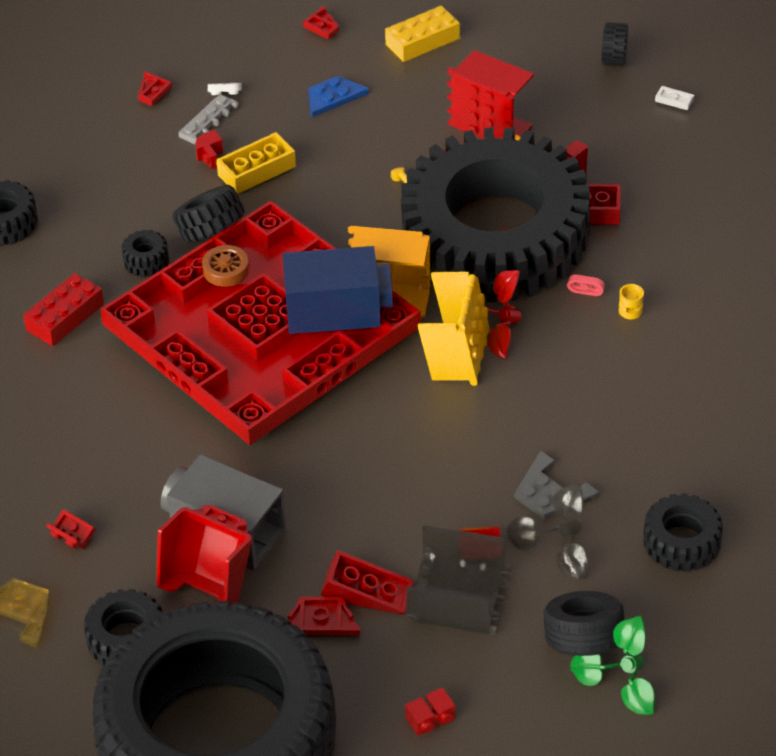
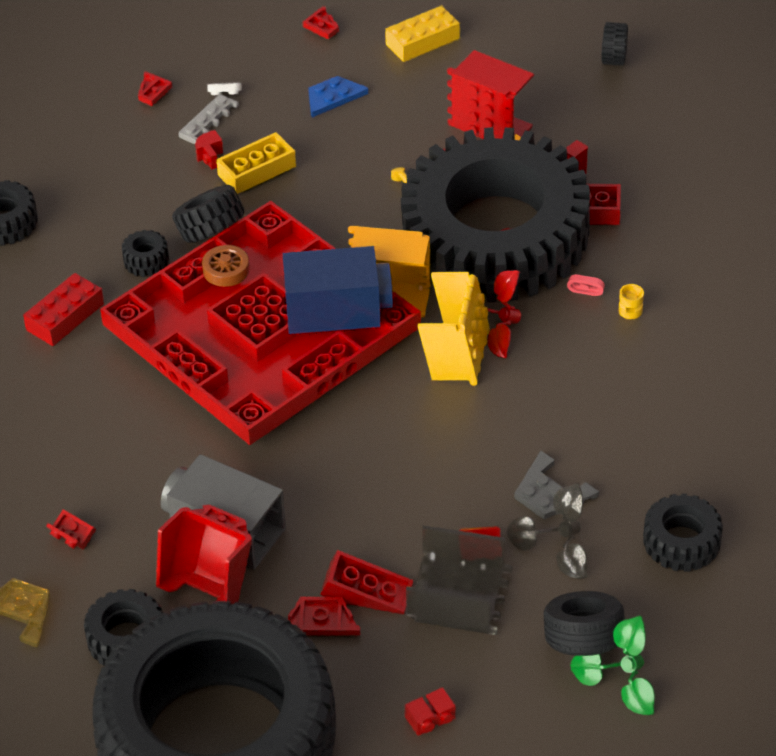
(674, 98): white plate -> none

